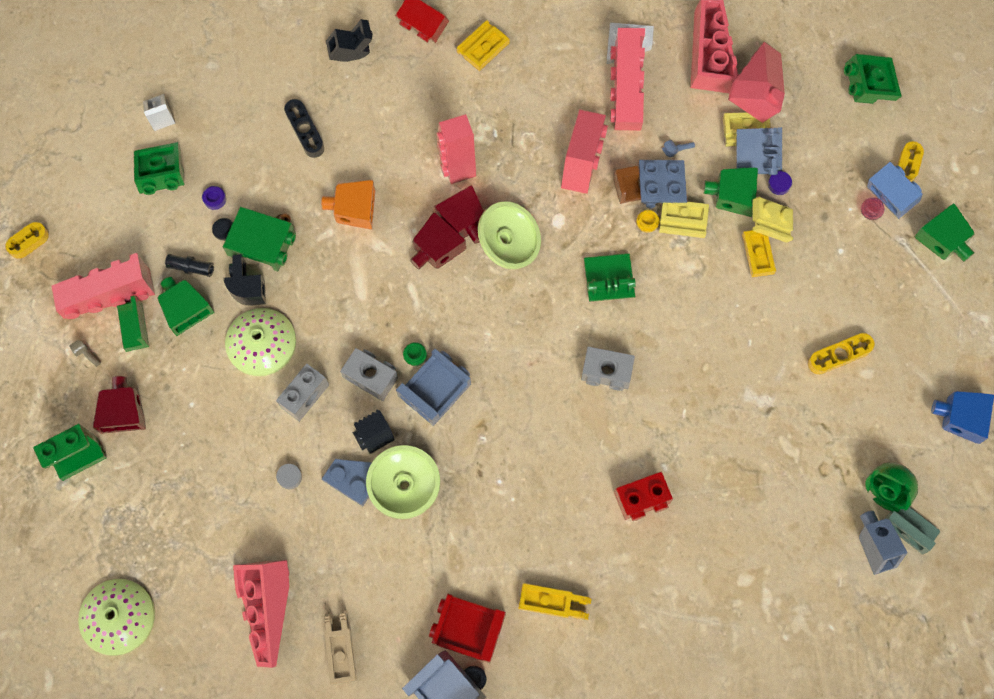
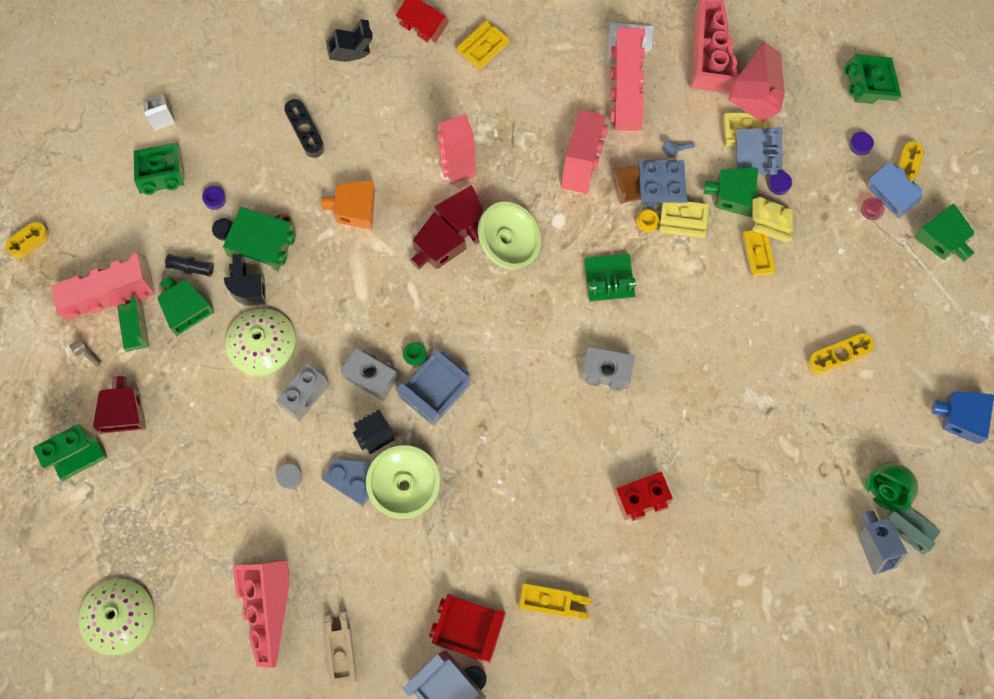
(861, 143): none -> dark purple tile

